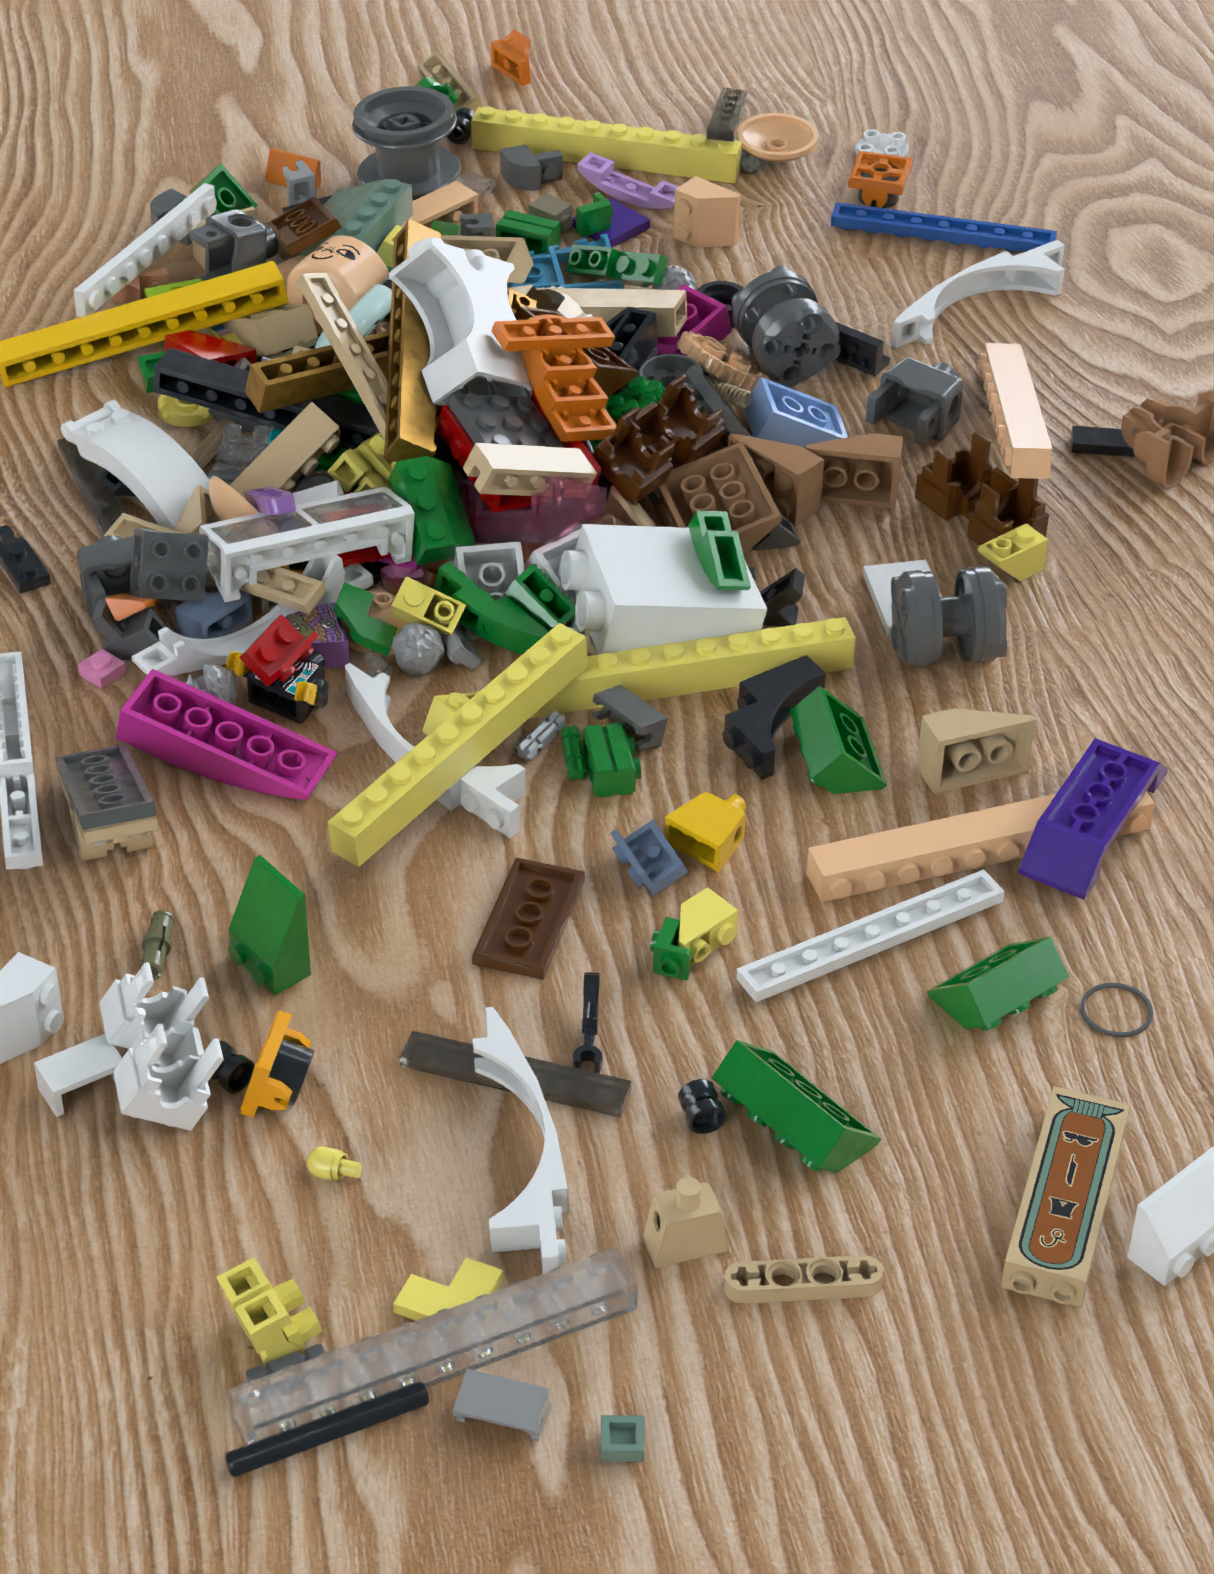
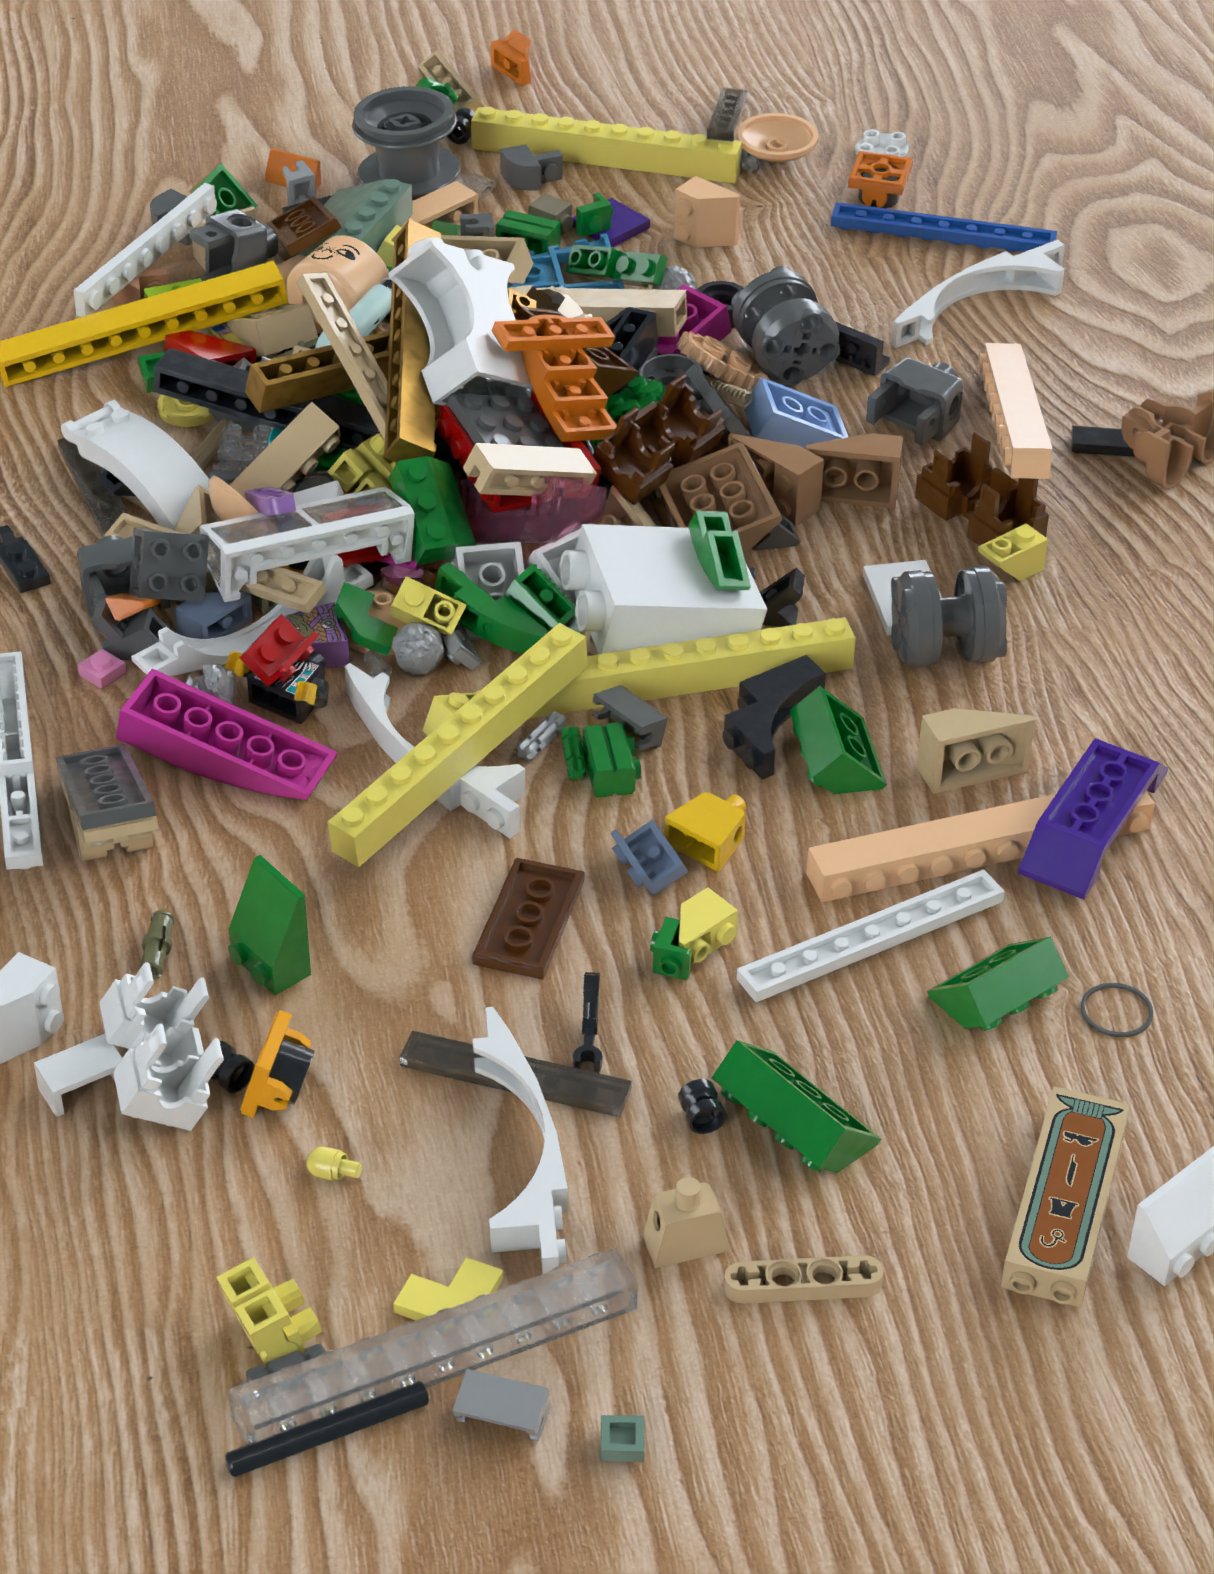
(624, 188): lavender slope -> none

